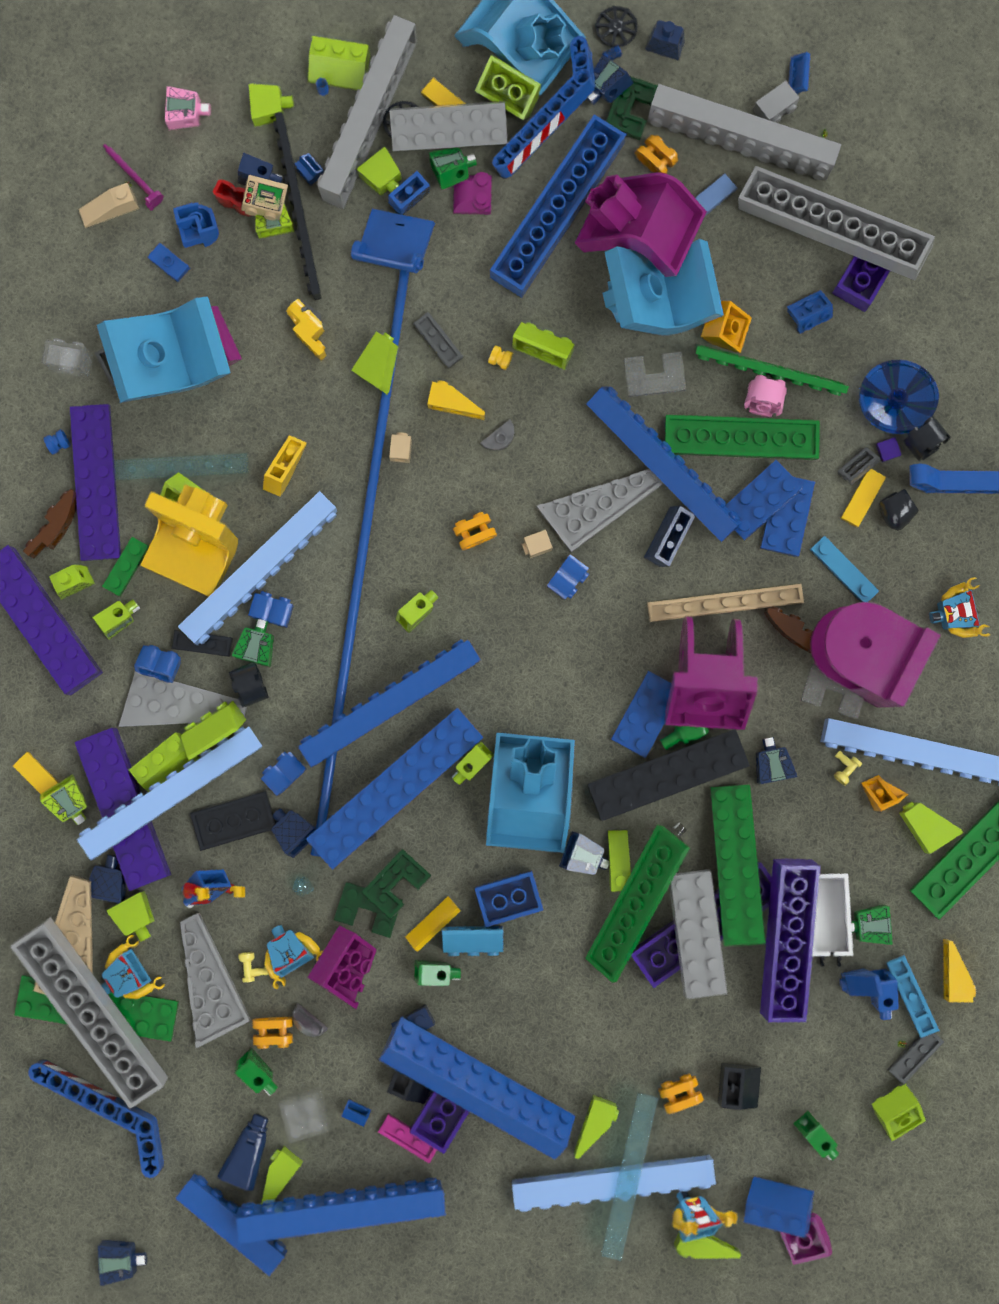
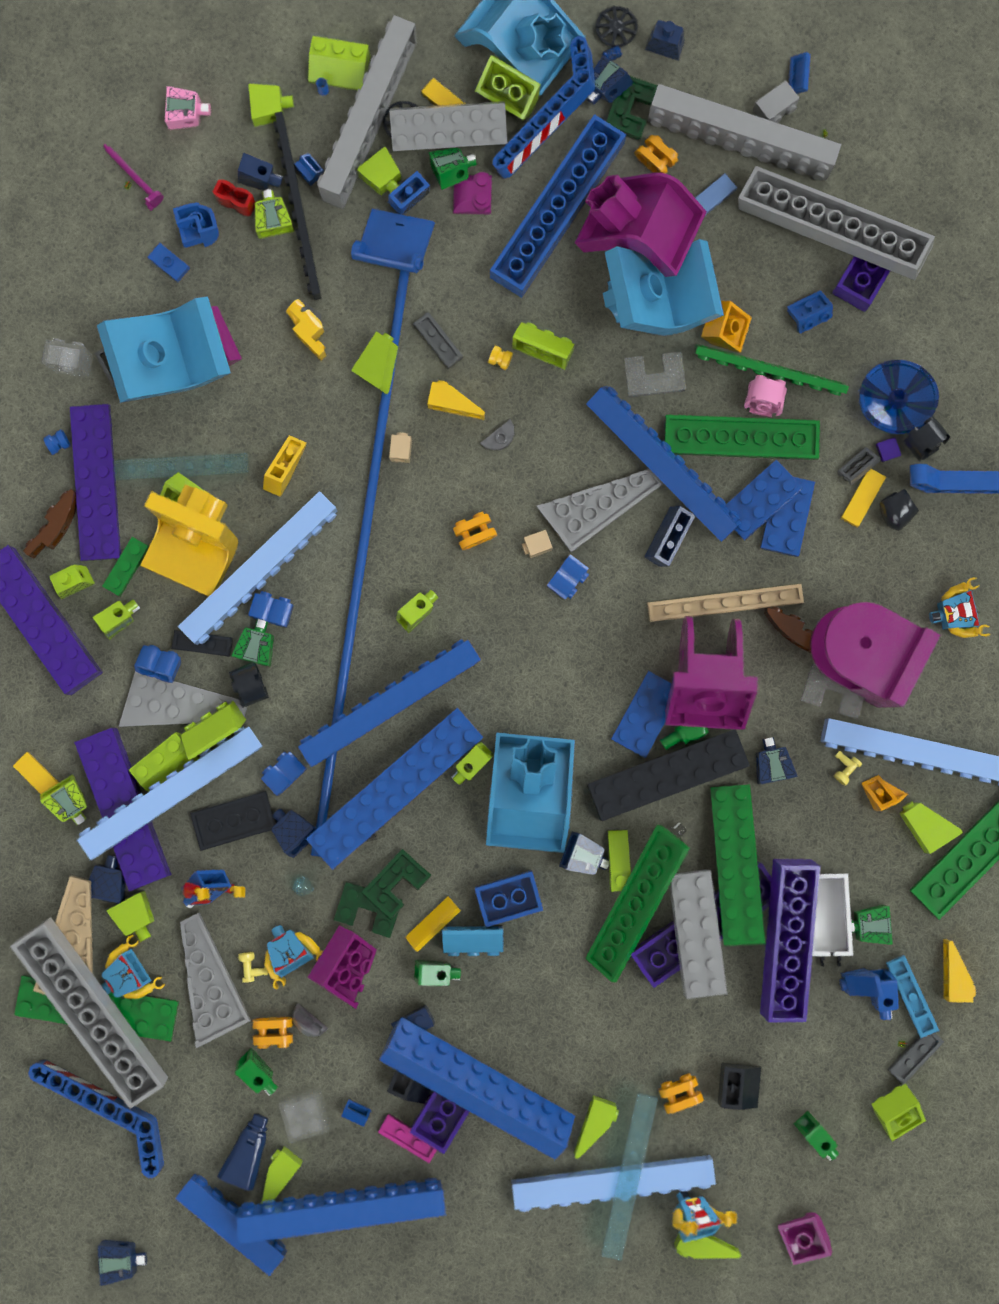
(109, 205): tan slope -> none
(264, 198): tan slope -> none
(779, 1207): blue slope -> none
(844, 570): dark azure plate -> none

